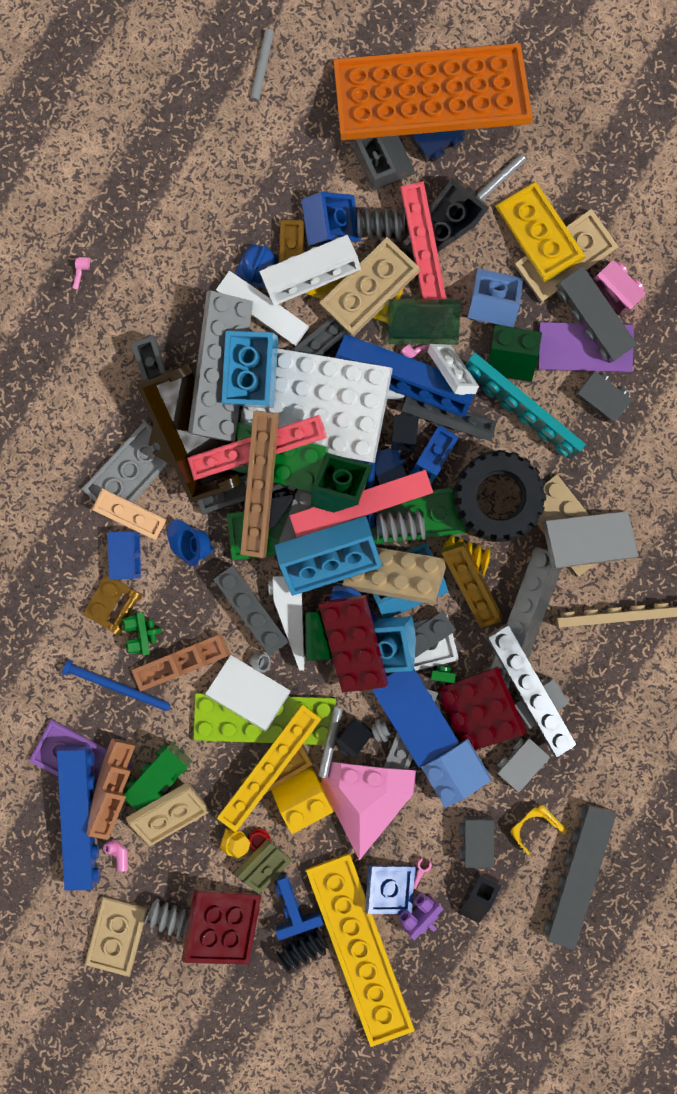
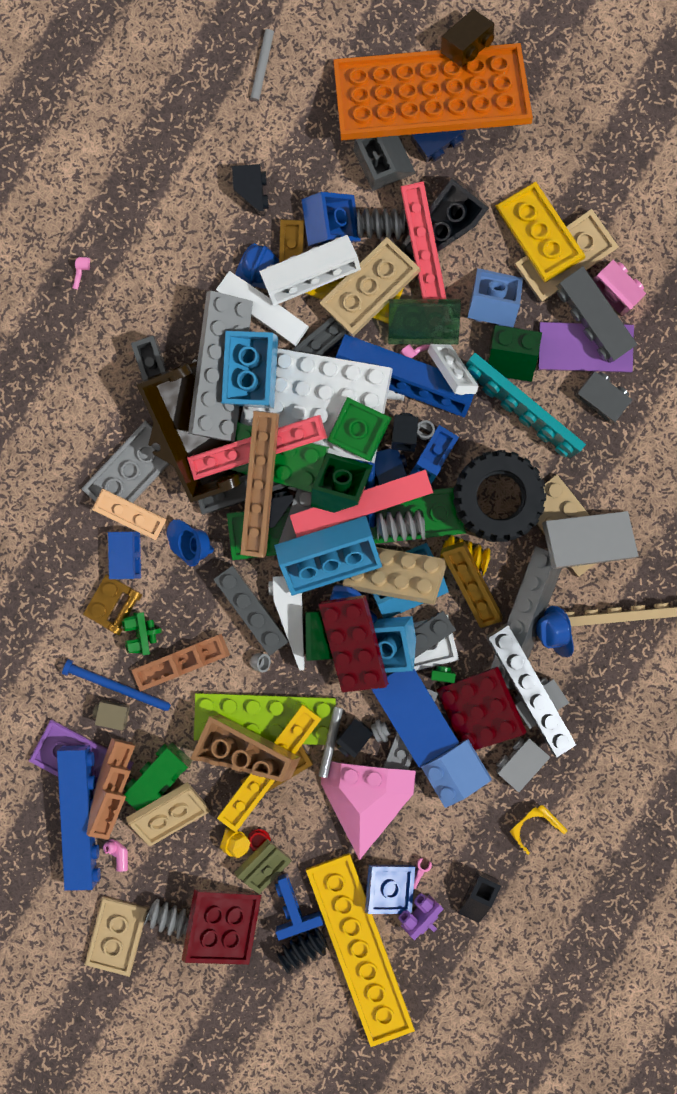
(111, 714): none -> dark tan brick
(240, 749): none -> medium nougat wedge
(248, 186): none -> black slope
(248, 693): white tile -> none
(302, 800): yellow slope -> none
(359, 429): none -> green tile
(426, 426): none -> light grey hinge
(467, 38): none -> dark brown brick
(472, 423): dark grey plate -> none
(478, 842): dark grey brick -> none
(501, 176): light grey bar -> none
(555, 631): none -> blue piece
(579, 876): dark grey brick -> none

